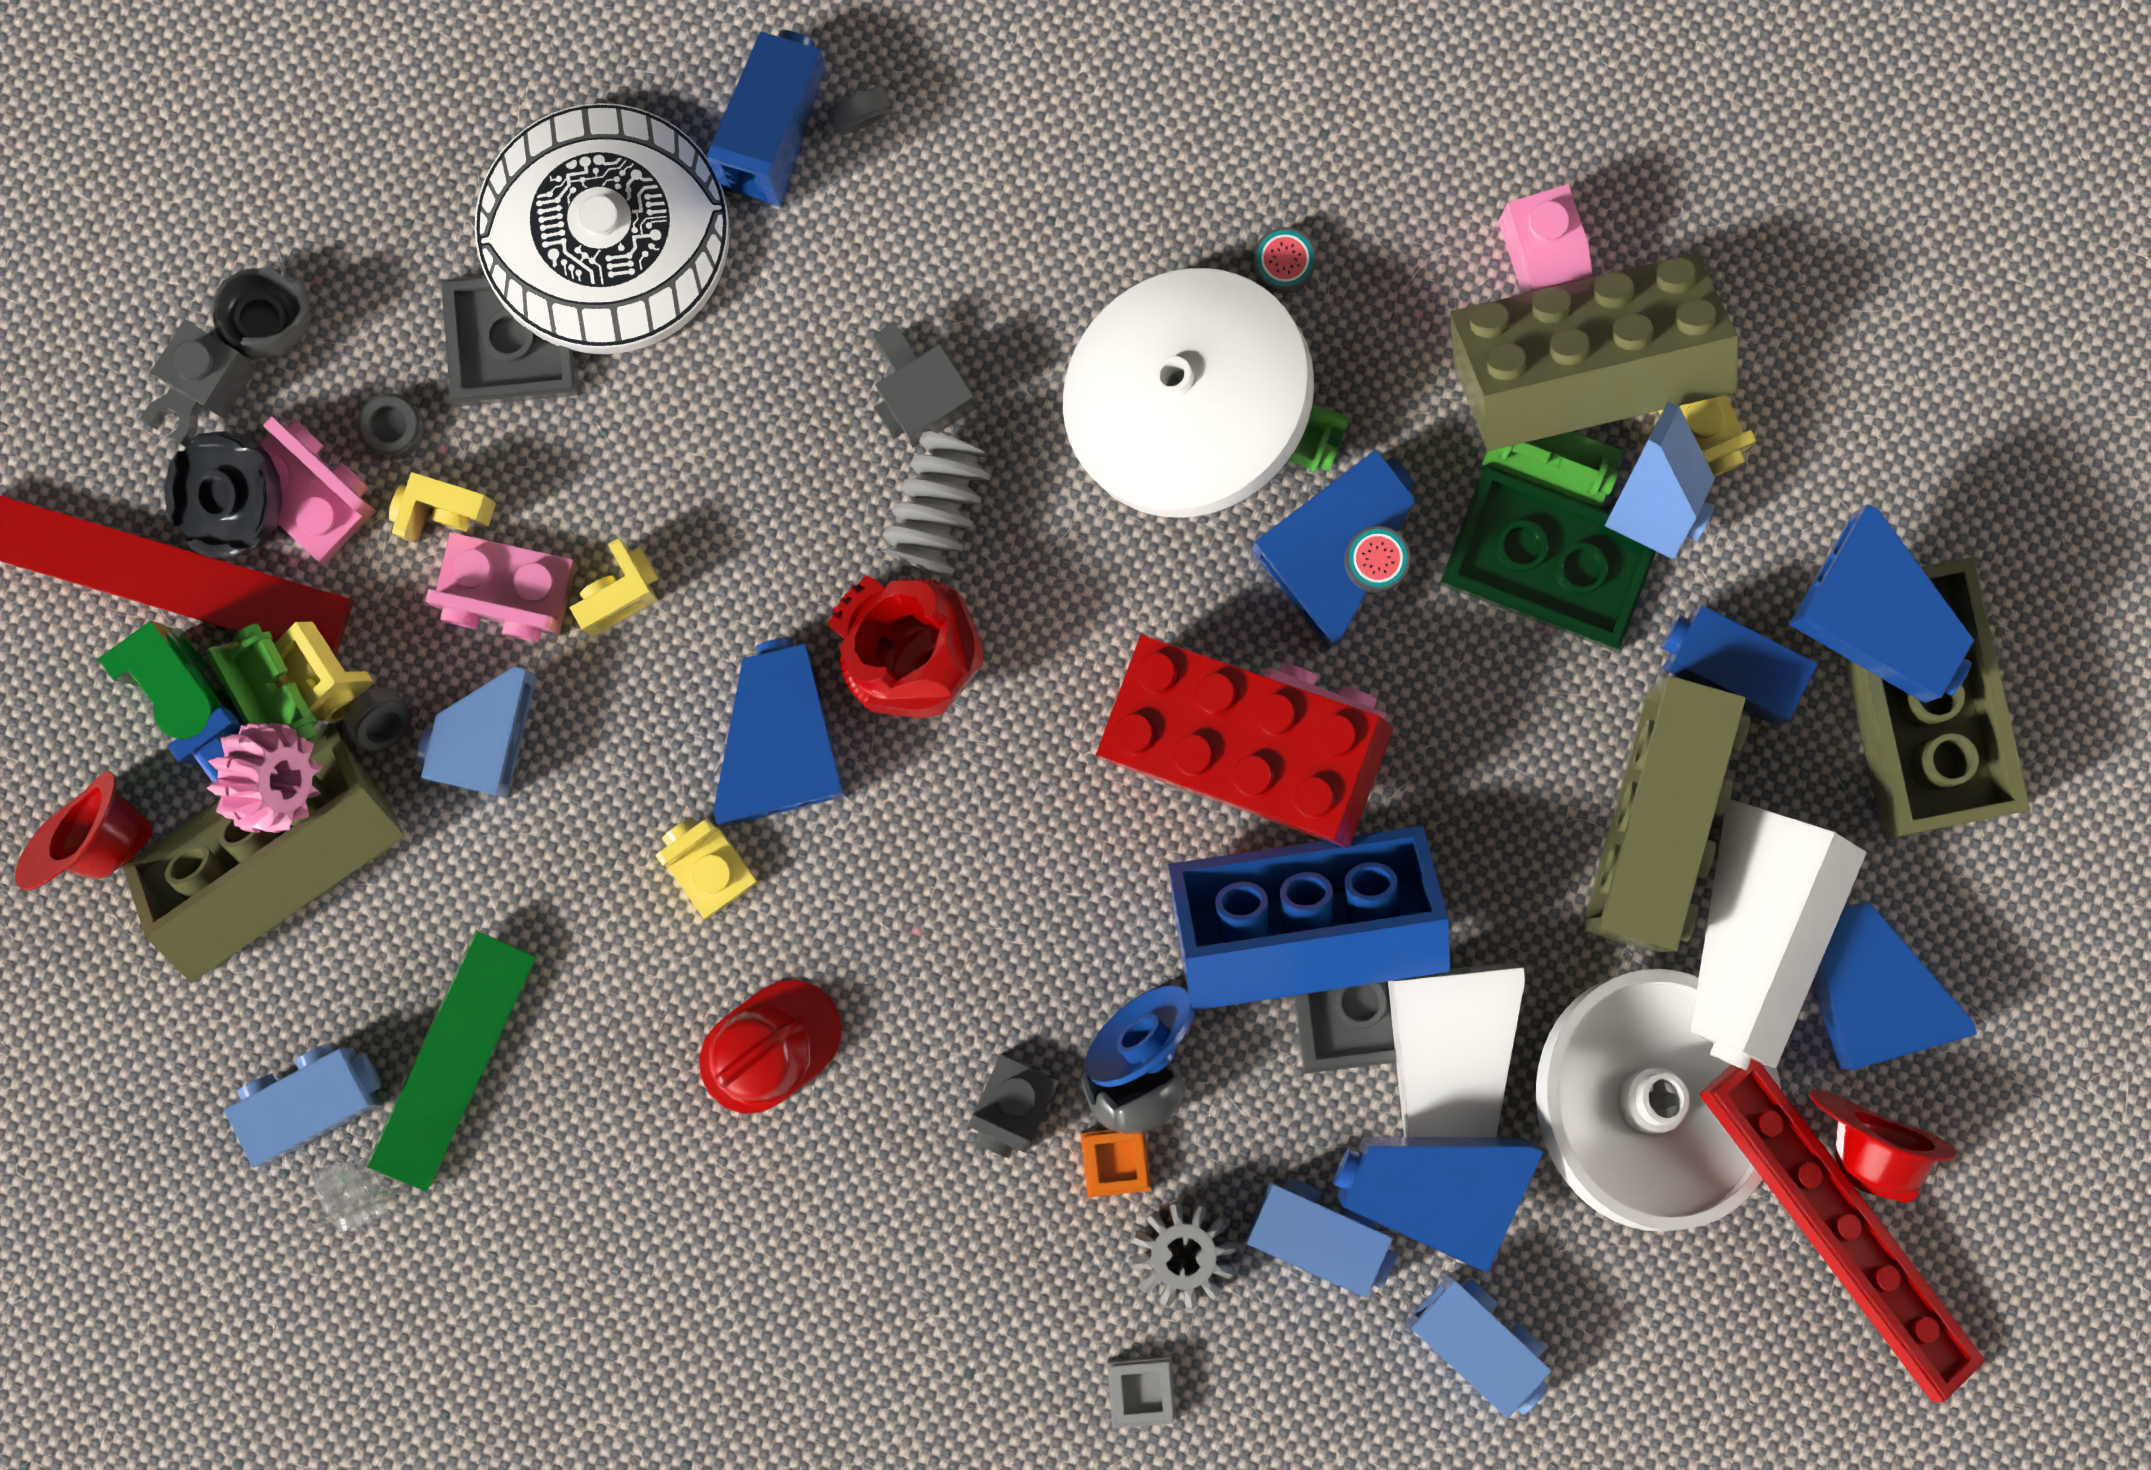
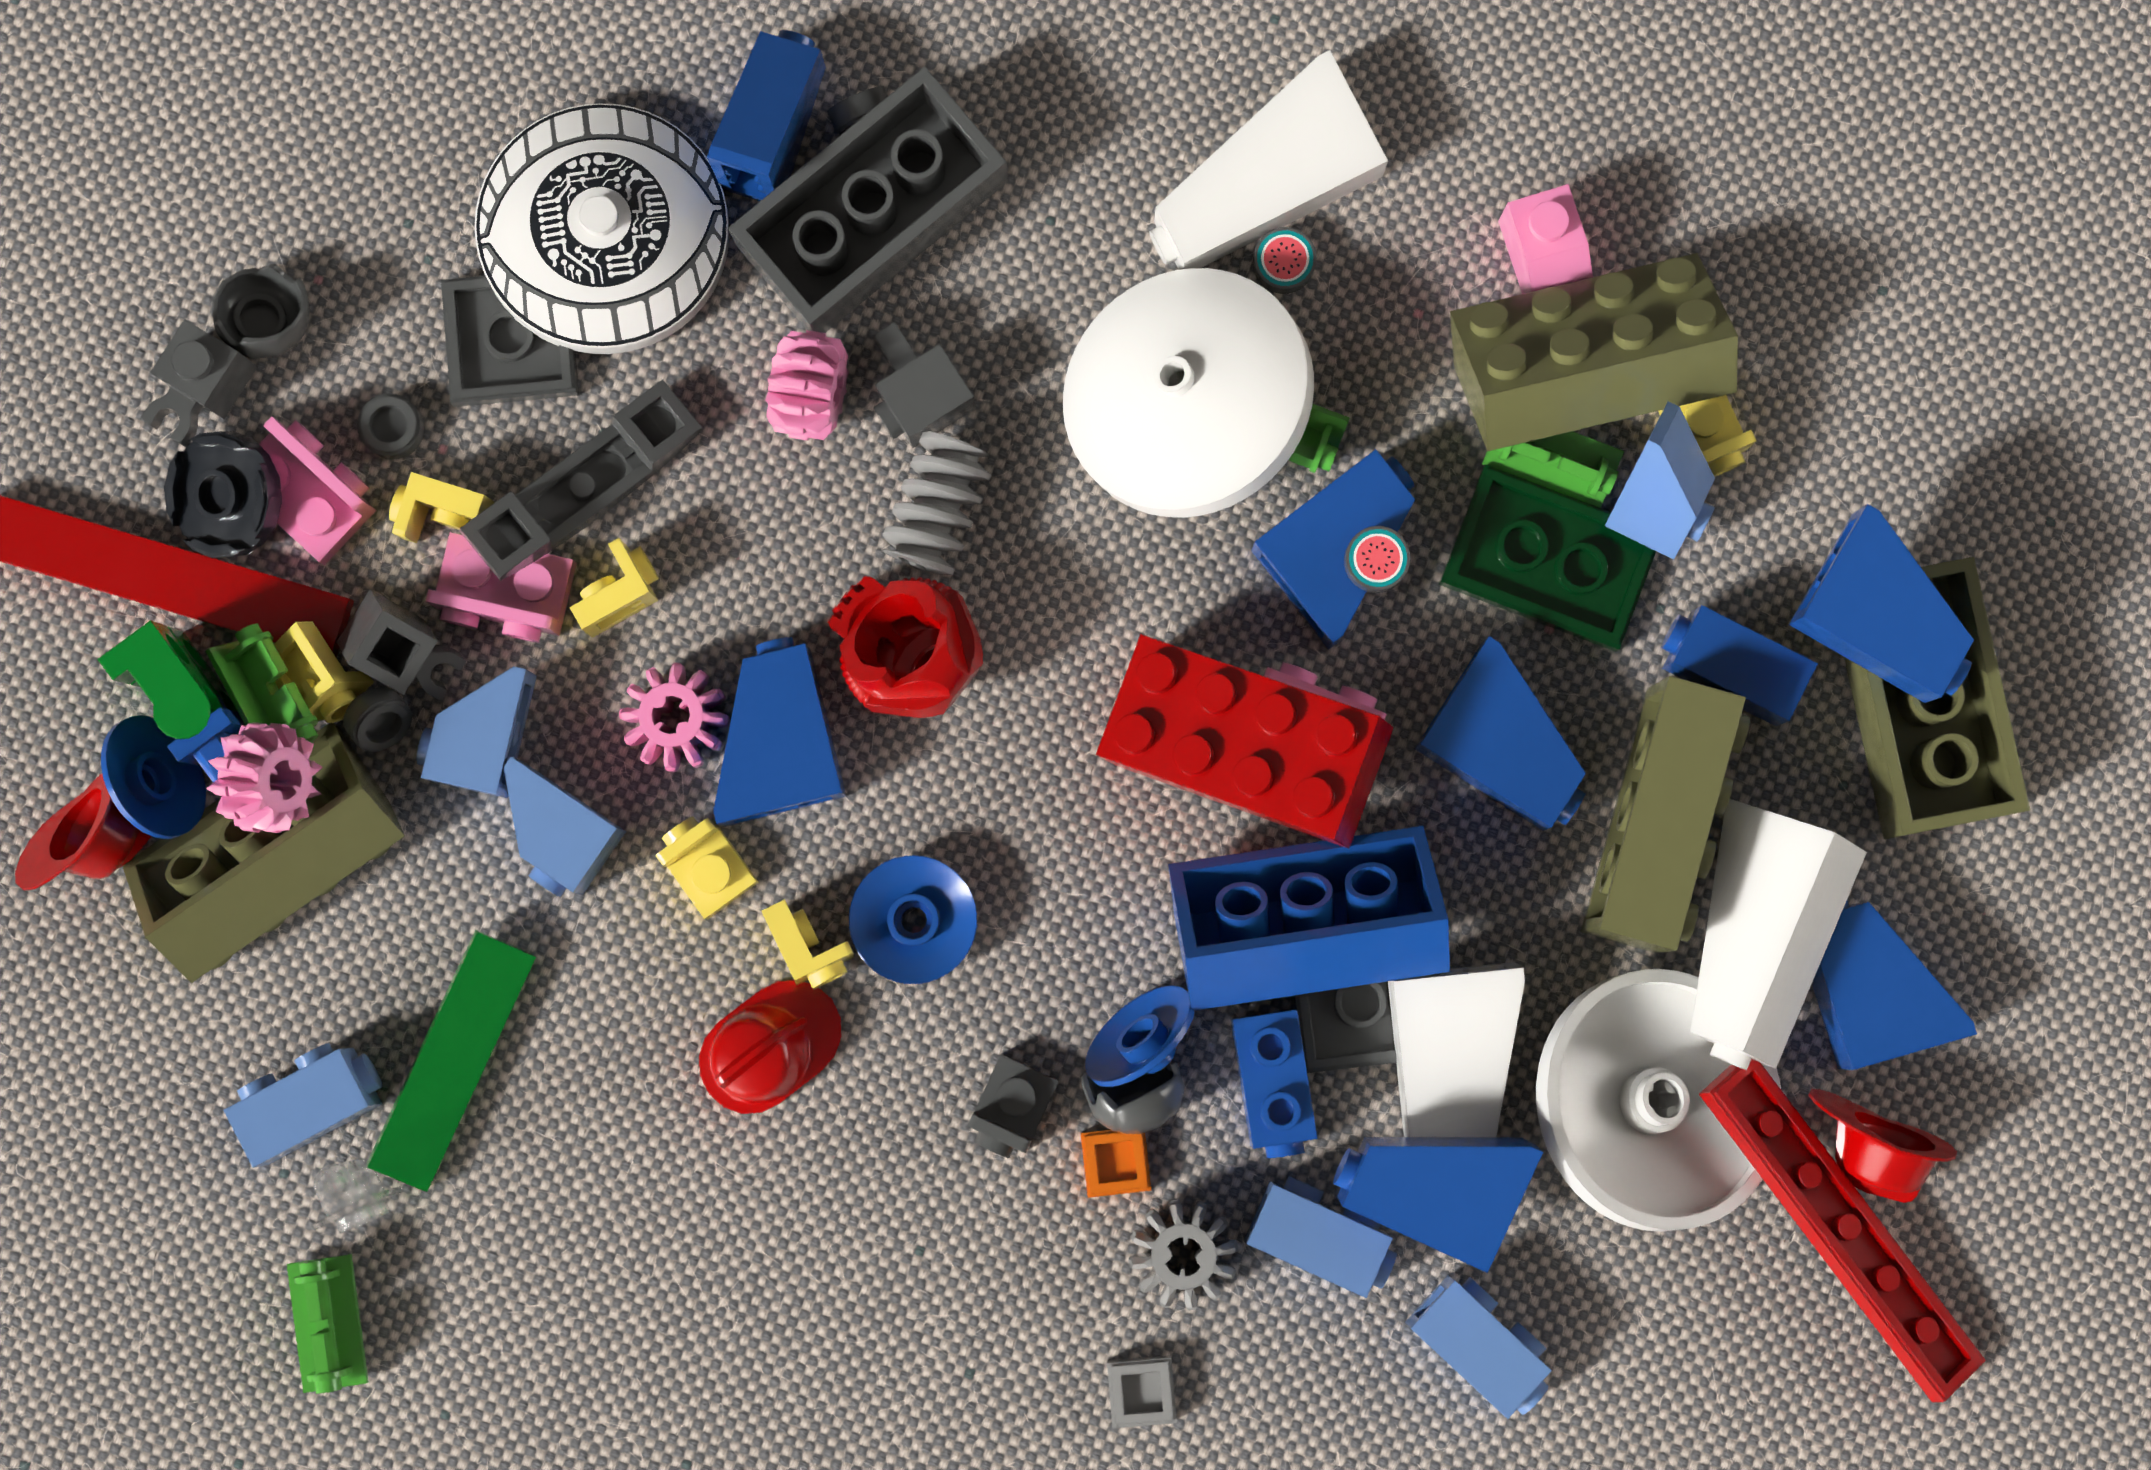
(148, 781): none -> blue dish
(327, 1324): none -> bright green hinge
(395, 646): none -> dark grey brick
(557, 831): none -> medium blue slope
(584, 484): none -> dark grey slope
(662, 700): none -> bright pink gear
(794, 937): none -> light yellow bracket
(807, 385): none -> bright pink gear
(870, 202): none -> dark grey brick
(878, 915): none -> blue dish
(1274, 170): none -> white slope
(1274, 1082): none -> blue brick
(1505, 742): none -> blue slope

